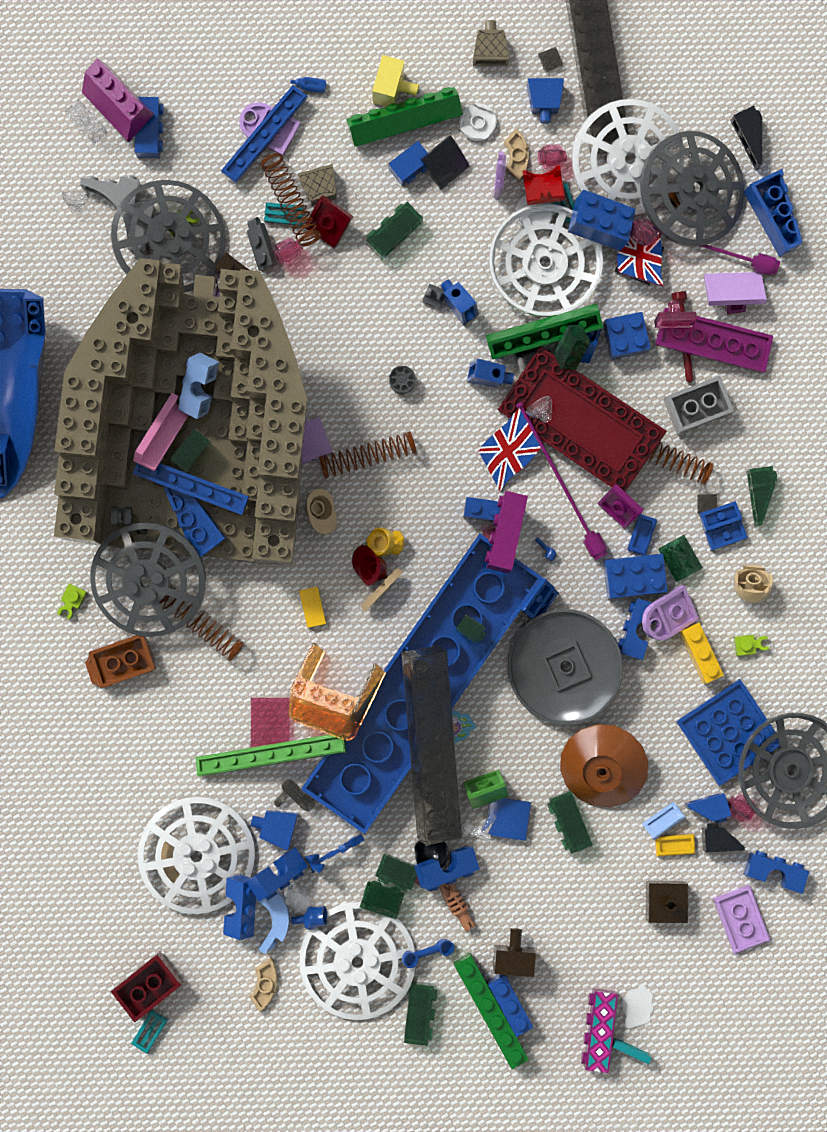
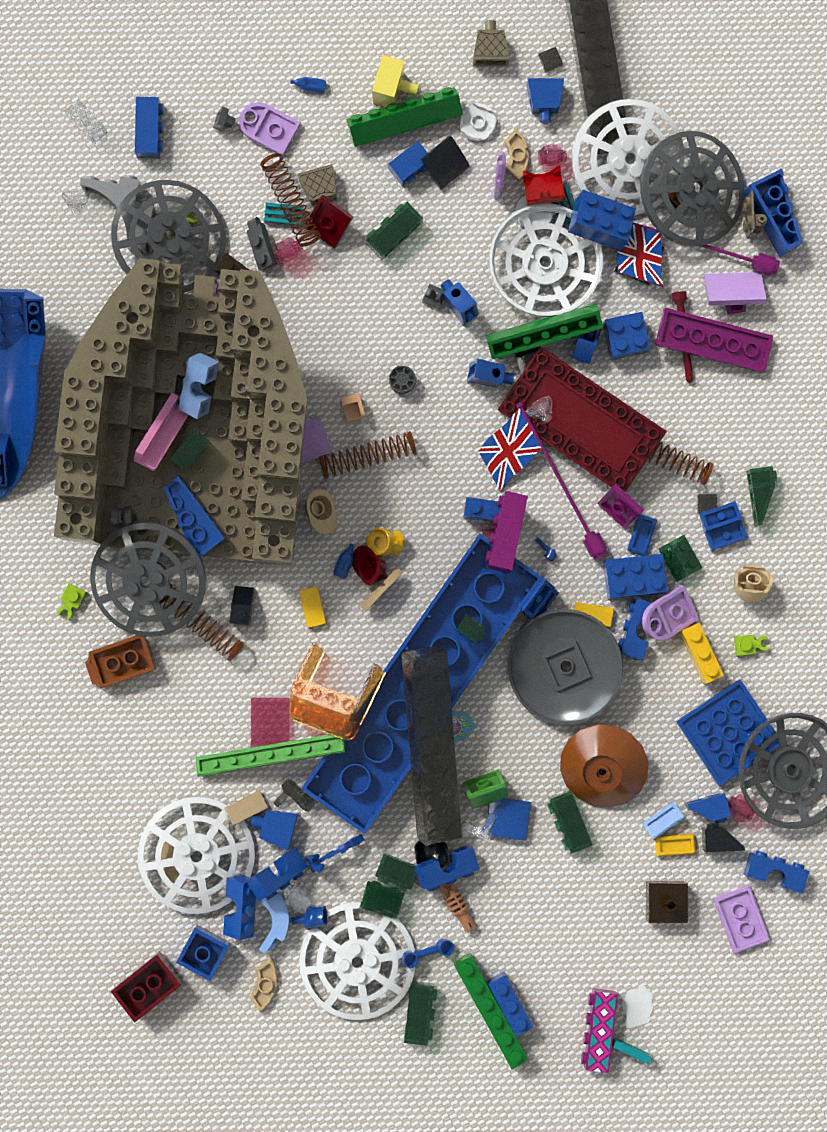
(115, 99): magenta slope -> none
(158, 1016): teal tile -> none
(194, 487): blue plate -> none
(203, 952): none -> blue brick
(223, 119): none -> dark grey tile
(242, 605): none -> black slope
(246, 807): none -> tan tile
(264, 134): blue tile -> none
(344, 562): none -> blue piece
(353, 407): none -> light nougat panel
(513, 958): dark brown brick -> none
(572, 347): clear green brick -> none
(601, 613): none -> yellow tile
(644, 232): clear pink head -> none
(675, 318): clear pink tile -> none
(698, 405): light grey brick -> none
(749, 130): black slope -> none
(754, 222): none -> dark tan hinge

